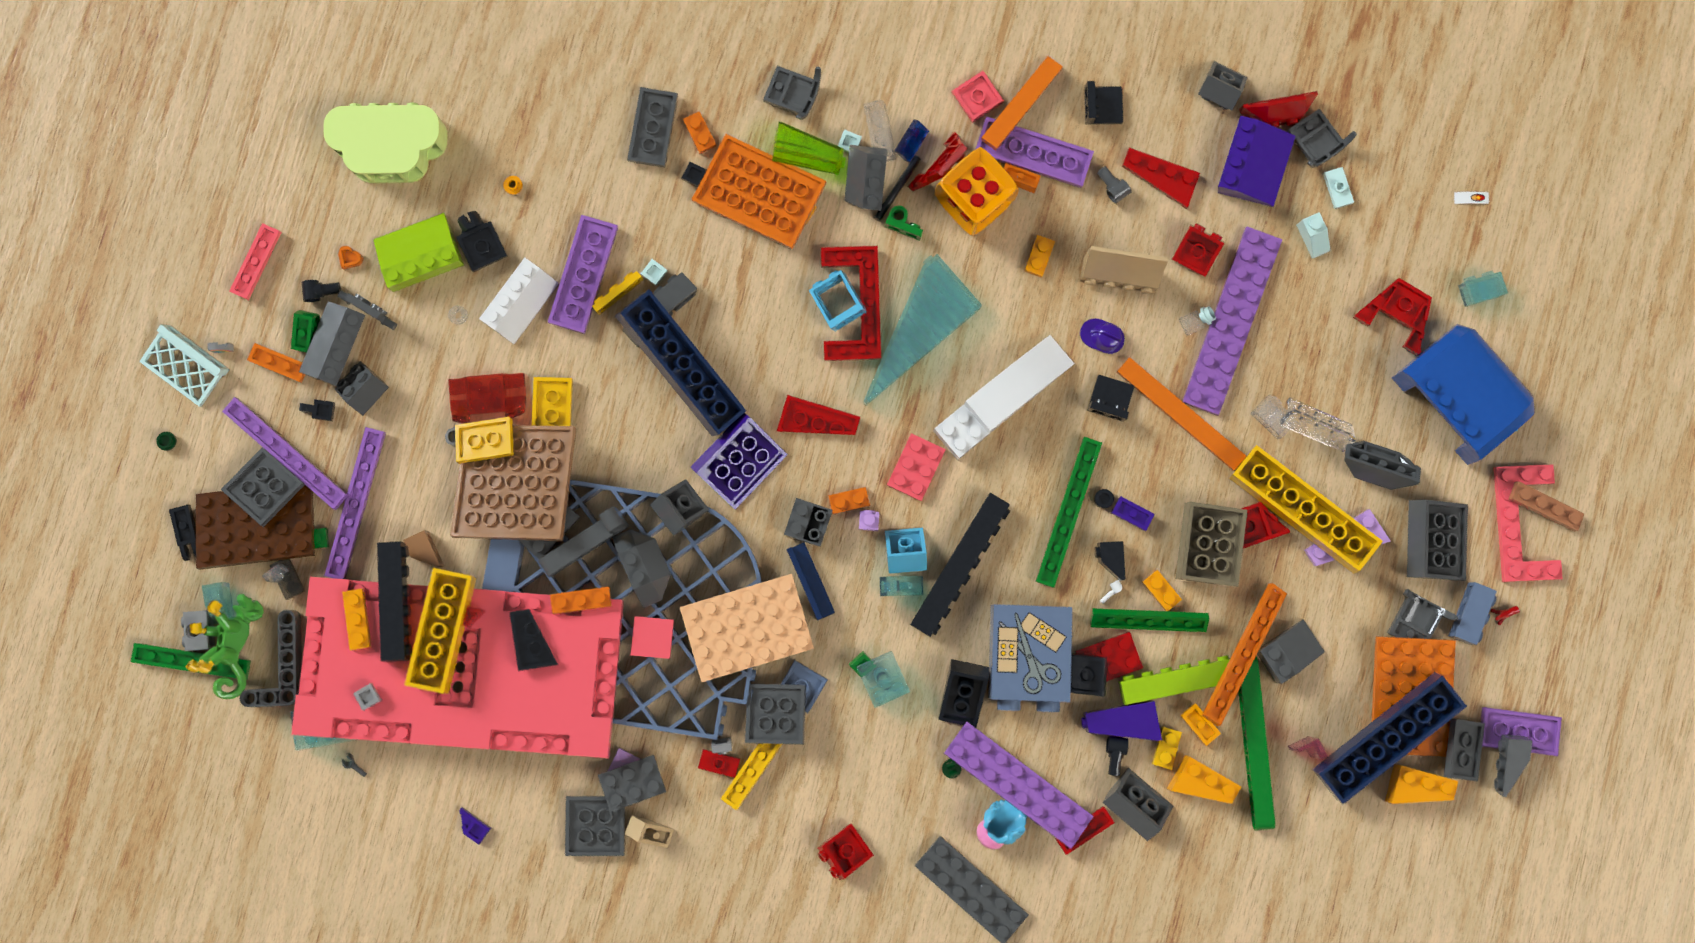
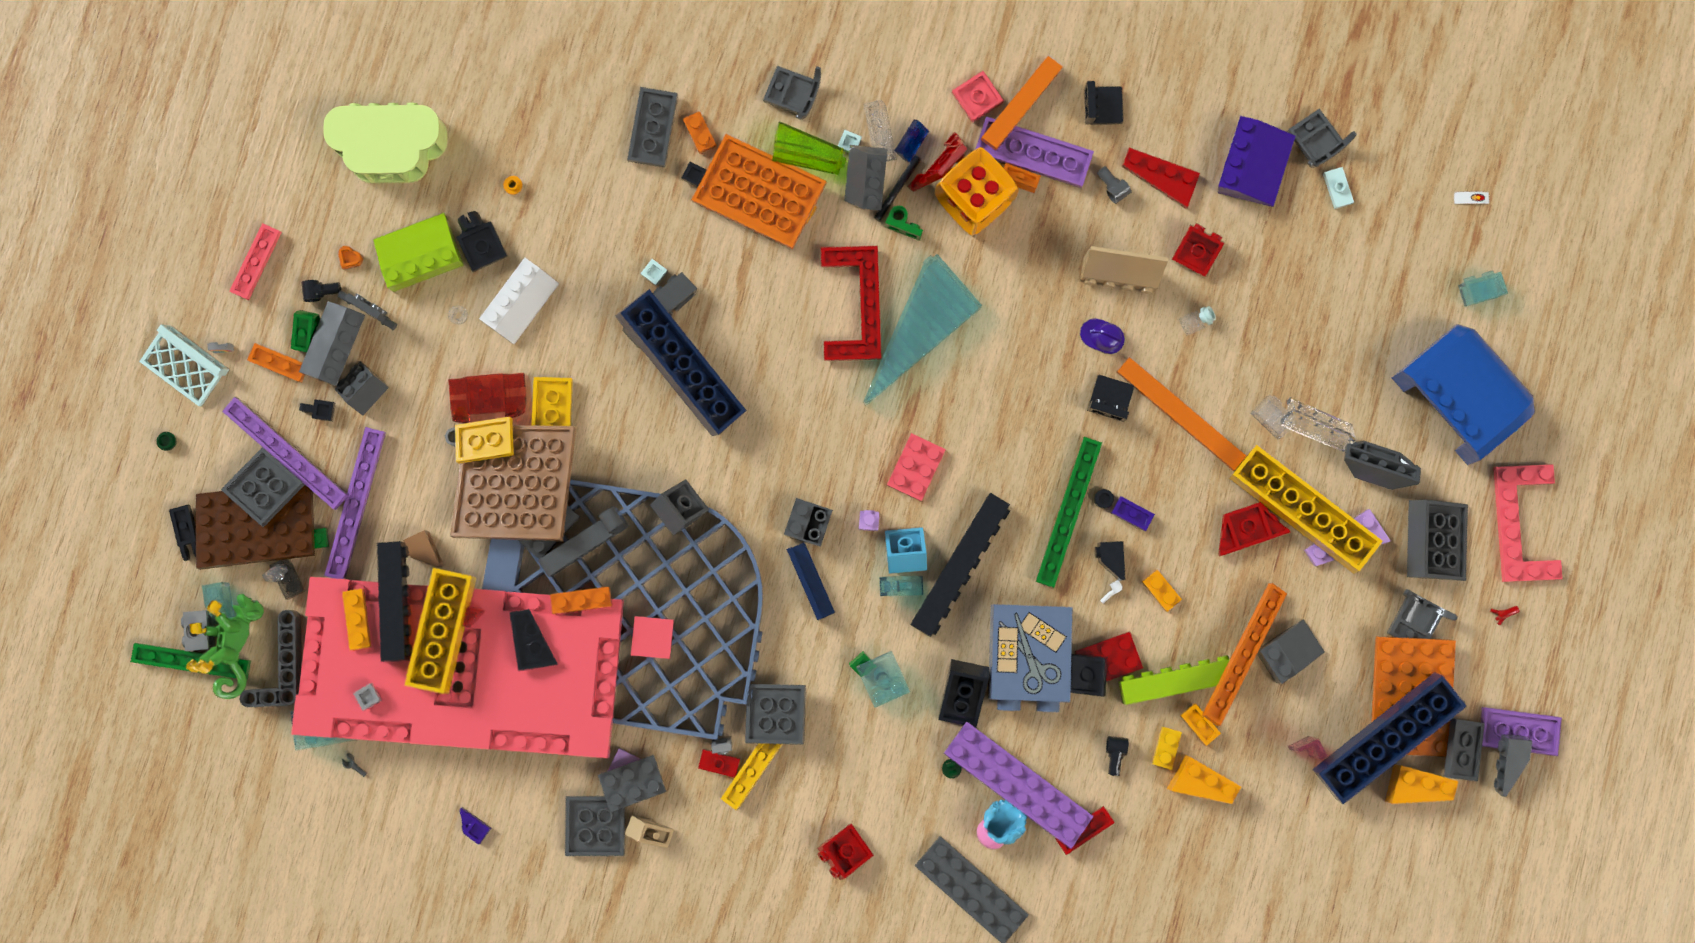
(583, 274): medium lavender plate -> none
(616, 292): yellow plate -> none
(643, 565): dark grey wedge -> none
(739, 460): dark purple slope -> none
(746, 627): light nougat plate -> none
(801, 675): sand blue tile -> none
(811, 417): red wing -> none
(848, 315): medium azure window -> none
(849, 500): orange plate -> none
(1003, 397): white slope -> none
(1039, 256): light orange plate -> none
(1129, 720): dark purple slope -> none
(1138, 805): dark grey slope -> none
(1149, 620): green plate -> none
(1211, 544): dark tan slope -> none
(1222, 86): dark grey slope -> none
(1233, 321): medium lavender plate -> none
(1256, 750): green beam -> none
(1280, 110): red wedge -> none
(1314, 235): light aqua slope -> none
(1403, 304): red wing -> none
(1473, 613): sand blue brick -> none
(1546, 506): nougat plate -> none

